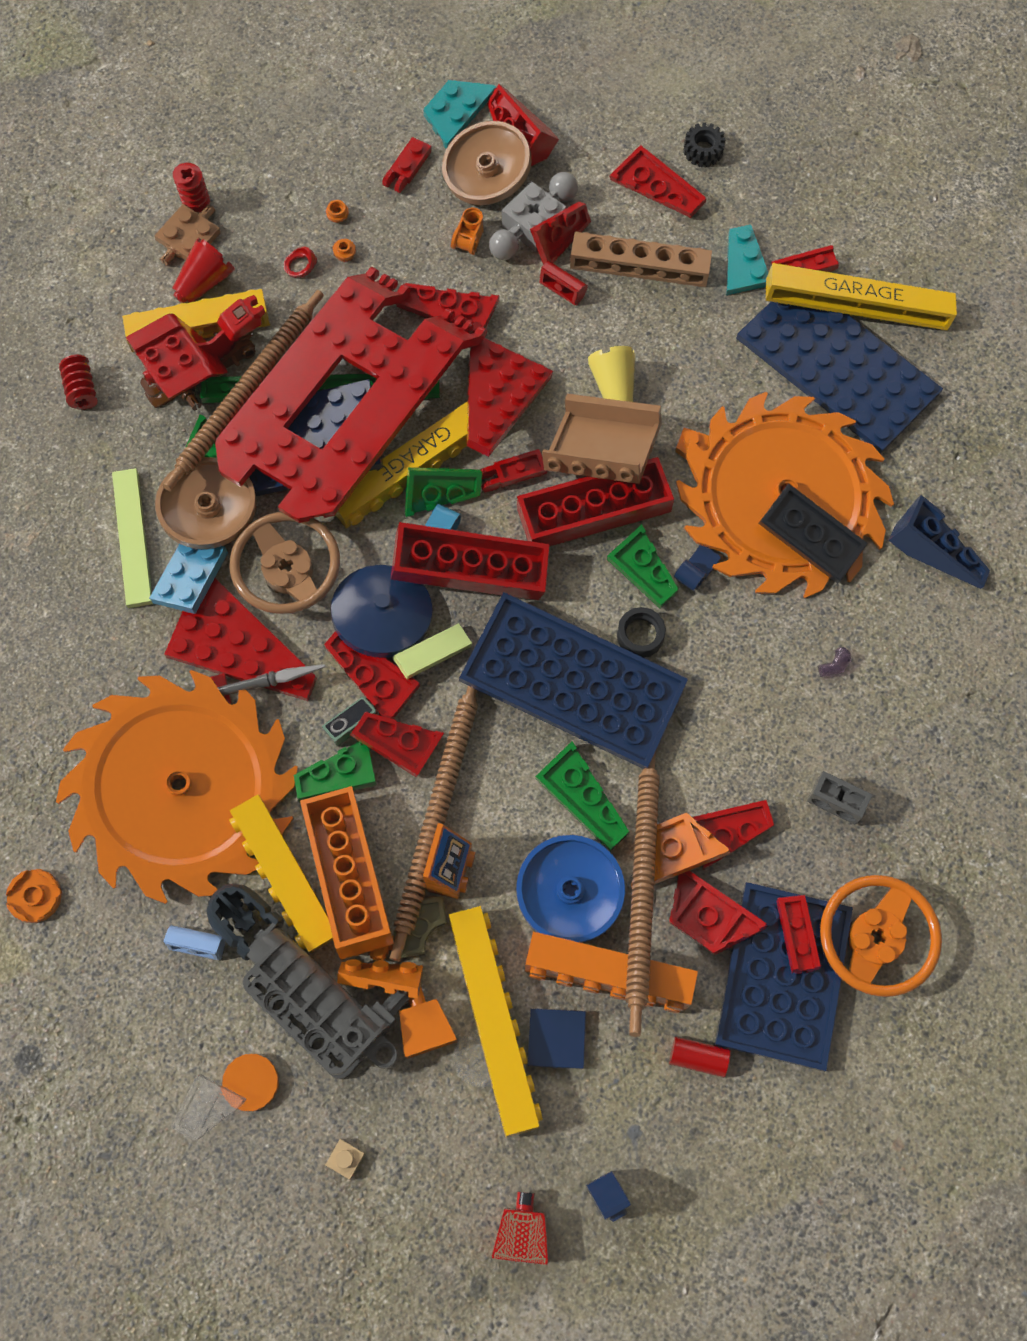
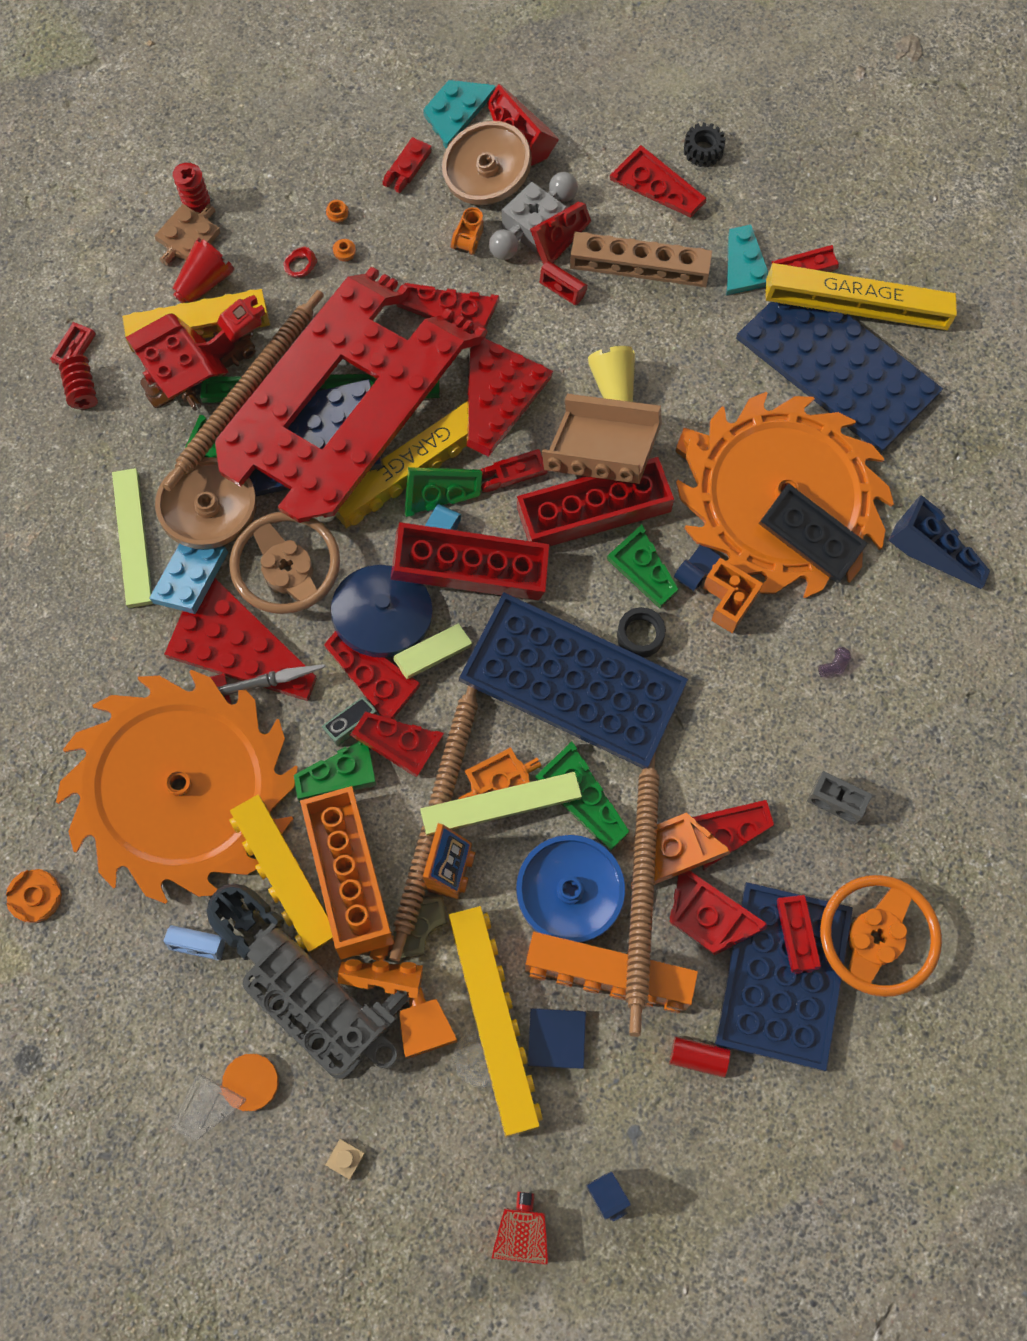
(77, 346): none -> red tile
(499, 773): none -> orange plate
(501, 803): none -> yellowish green tile
(736, 593): none -> orange brick

